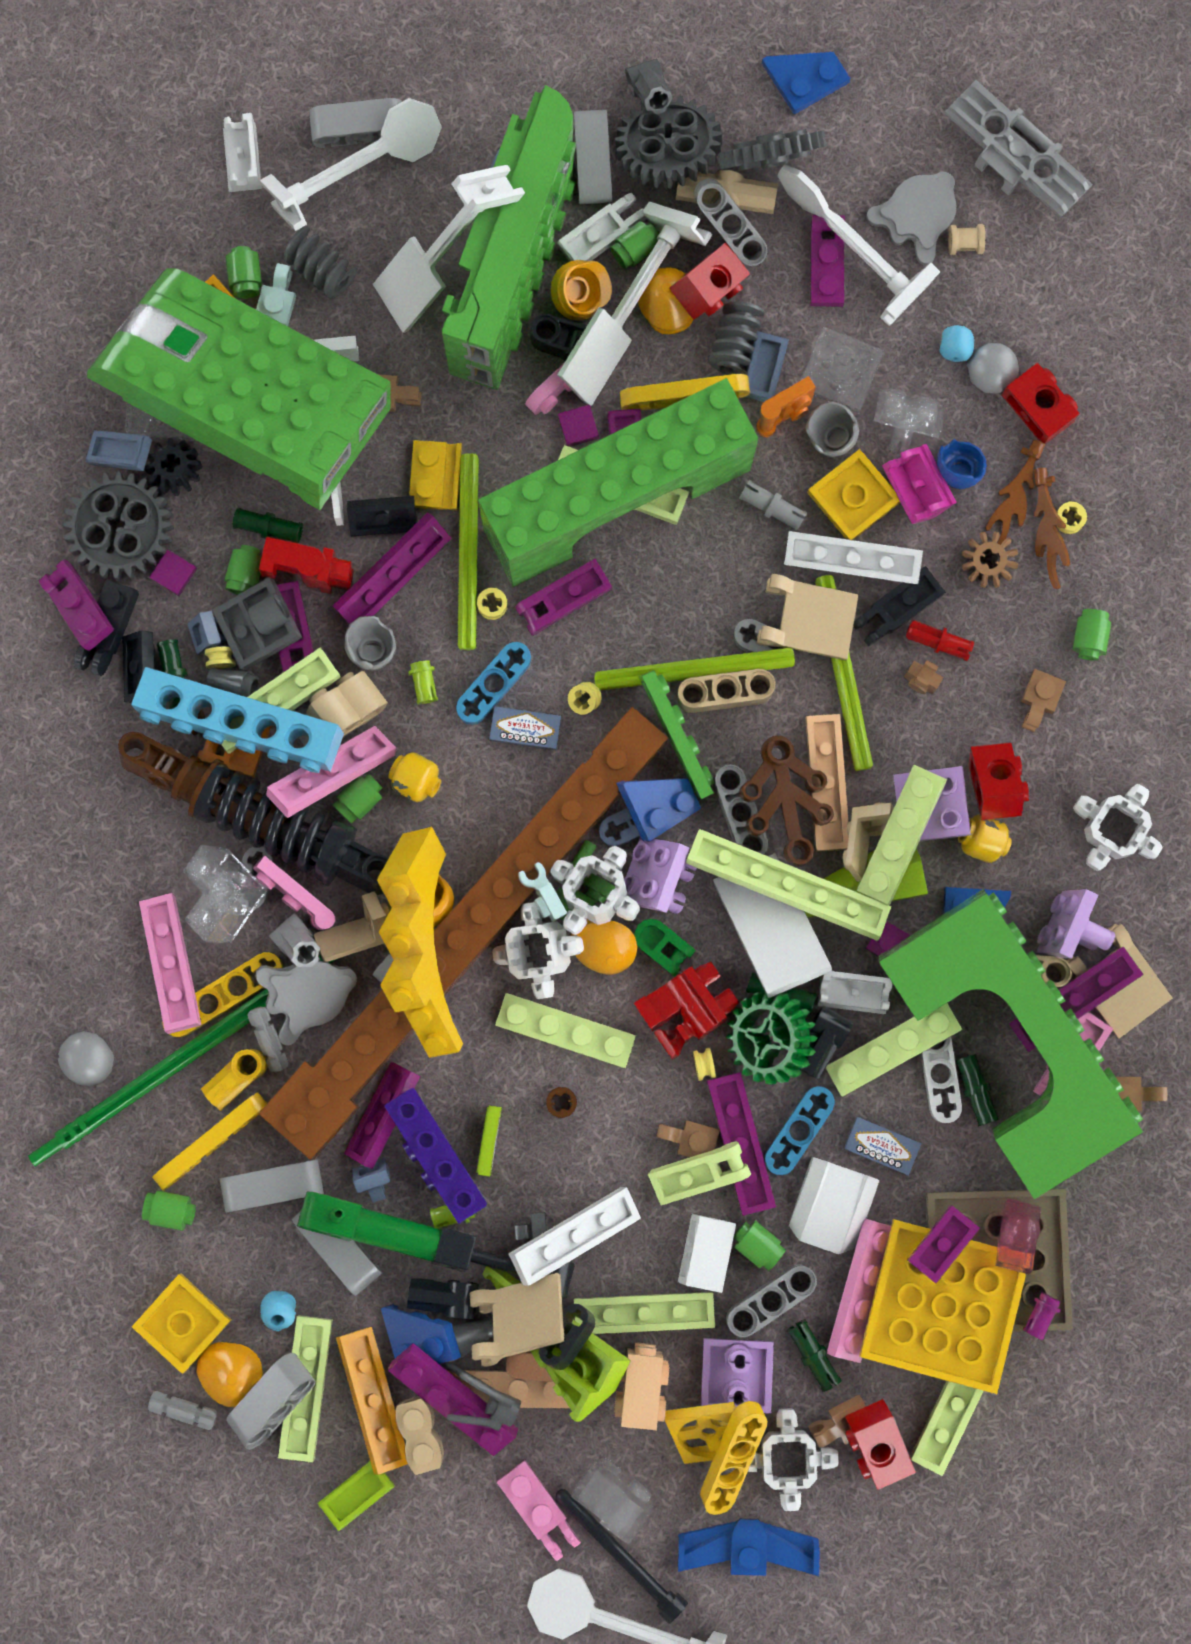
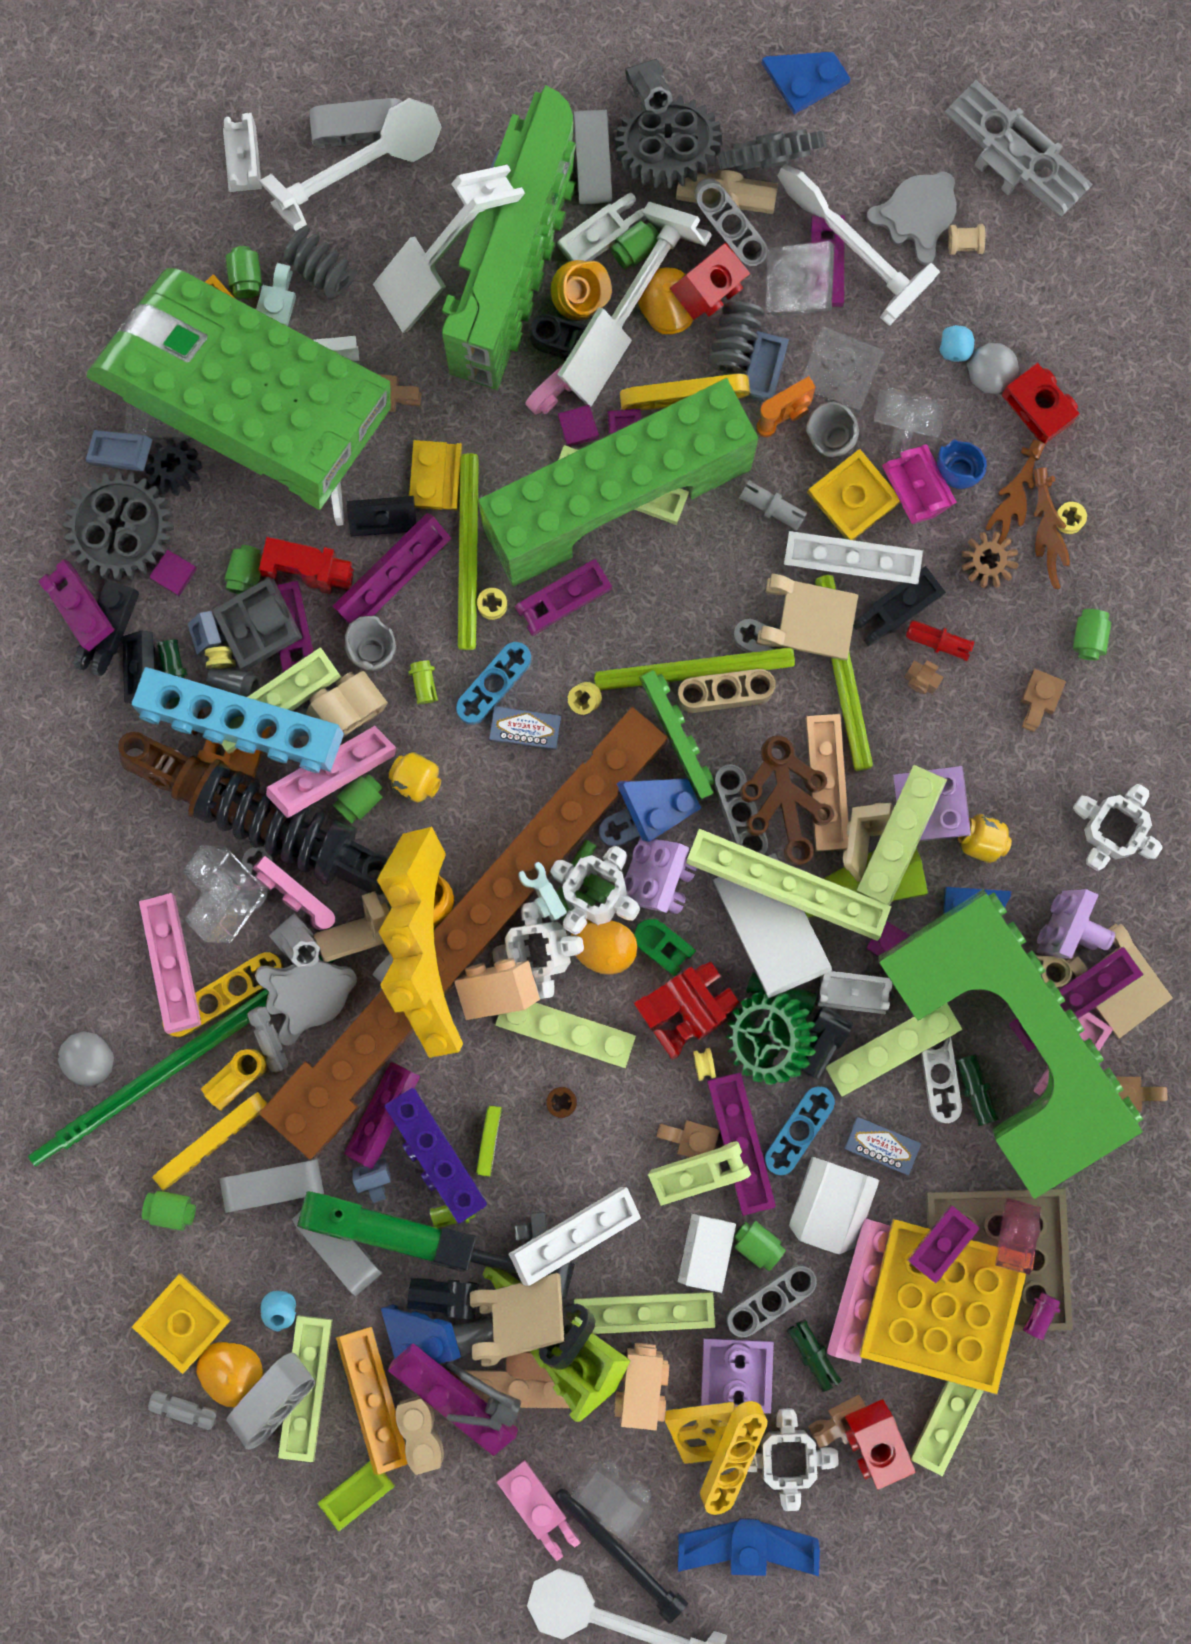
(267, 525): dark green pin -> none
(496, 989): none -> light nougat brick
(786, 267): none -> clear plate
(997, 781): red brick -> none

